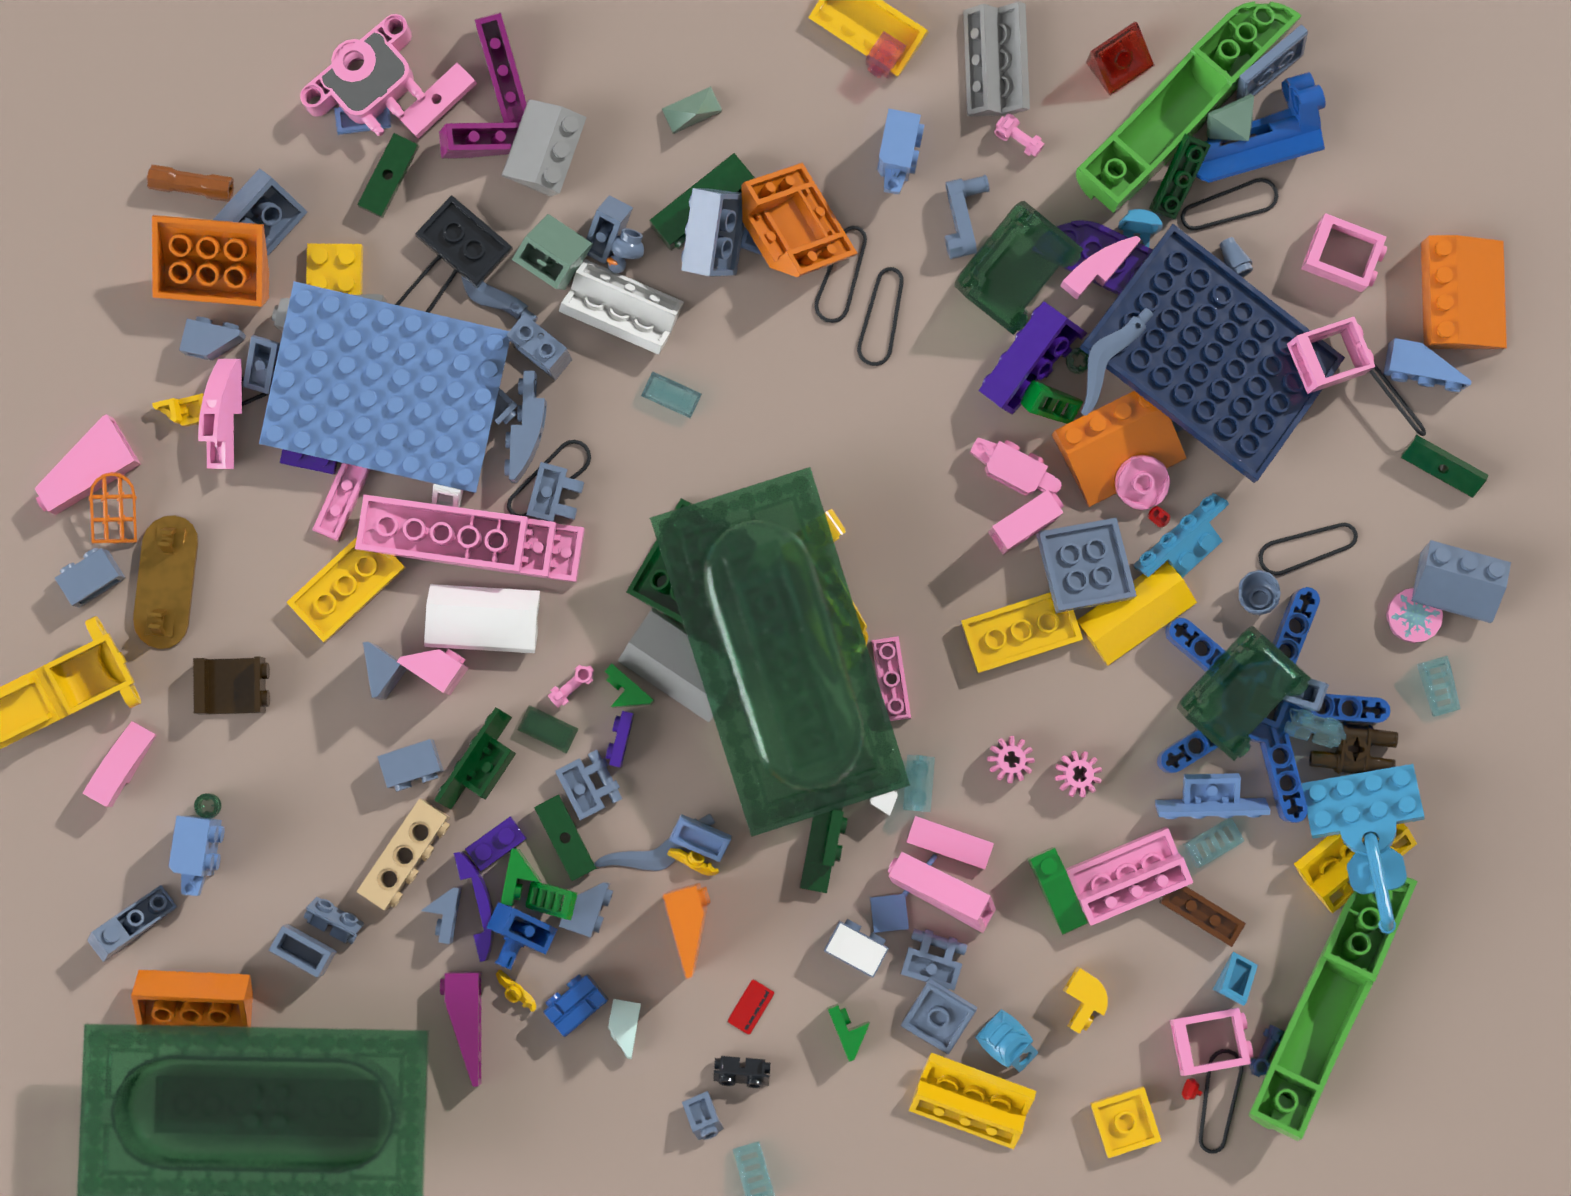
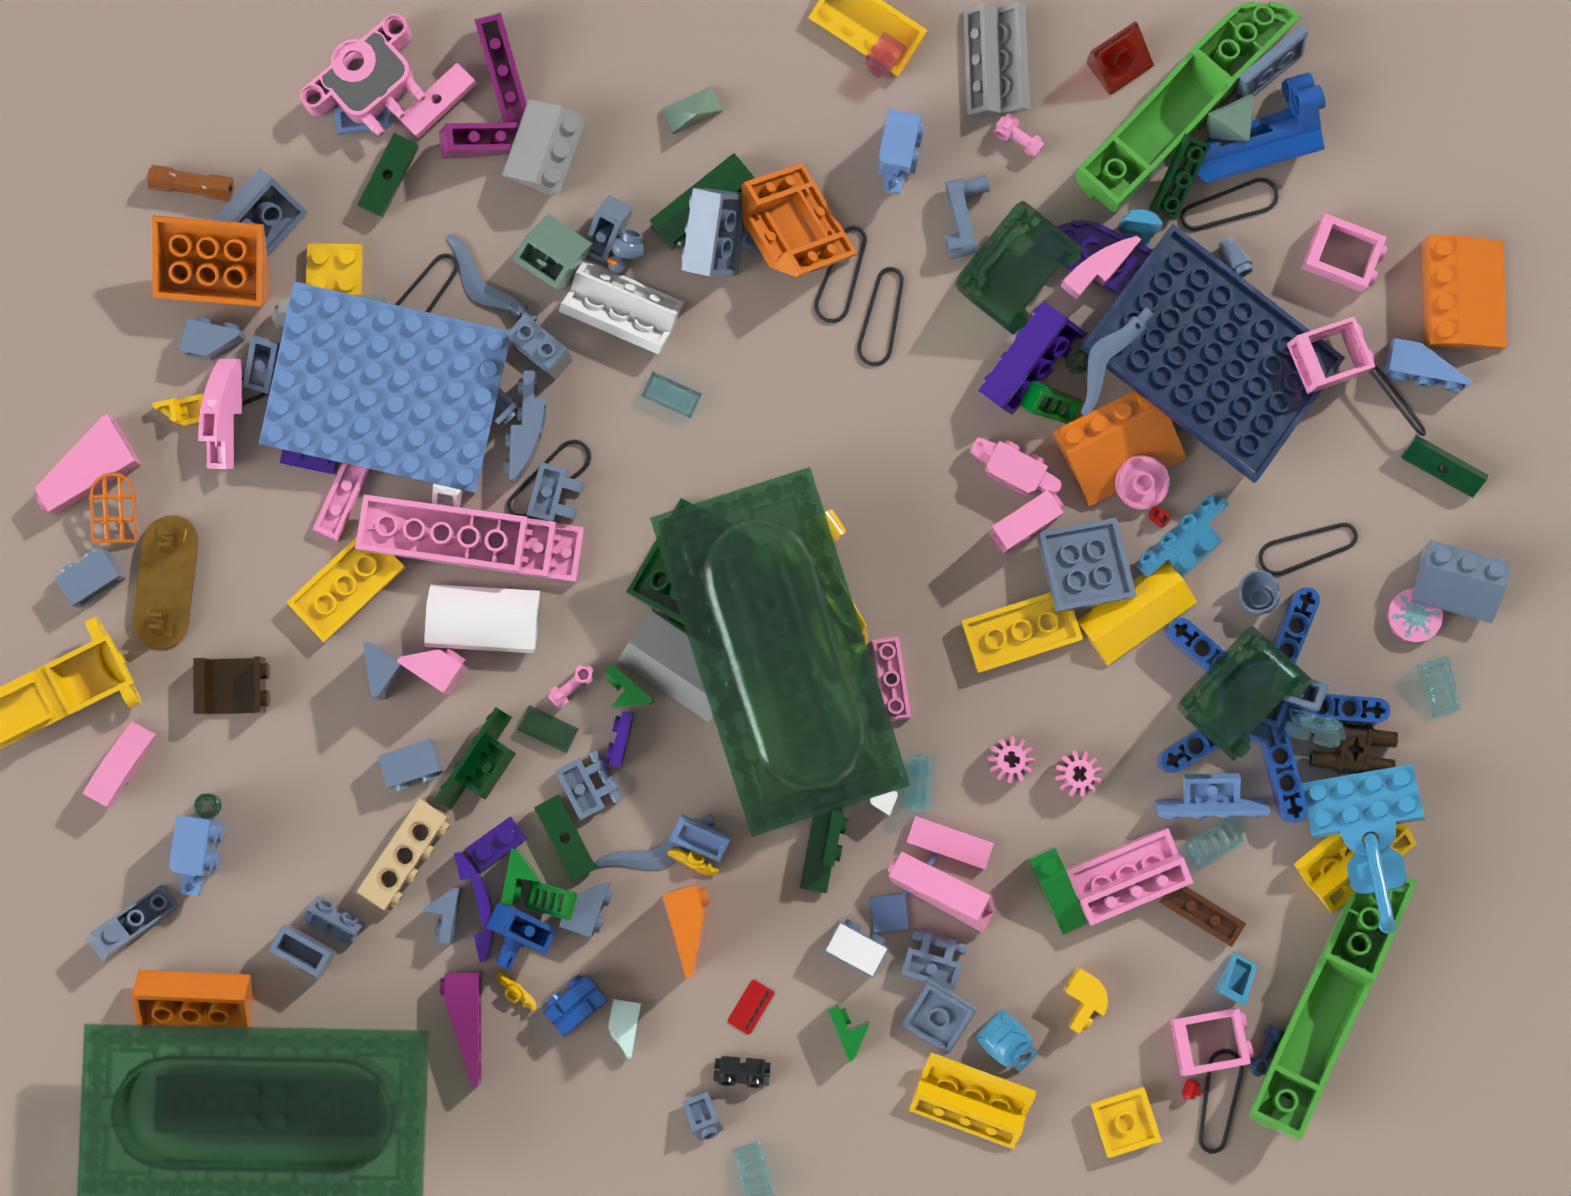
(464, 241): black tile -> none

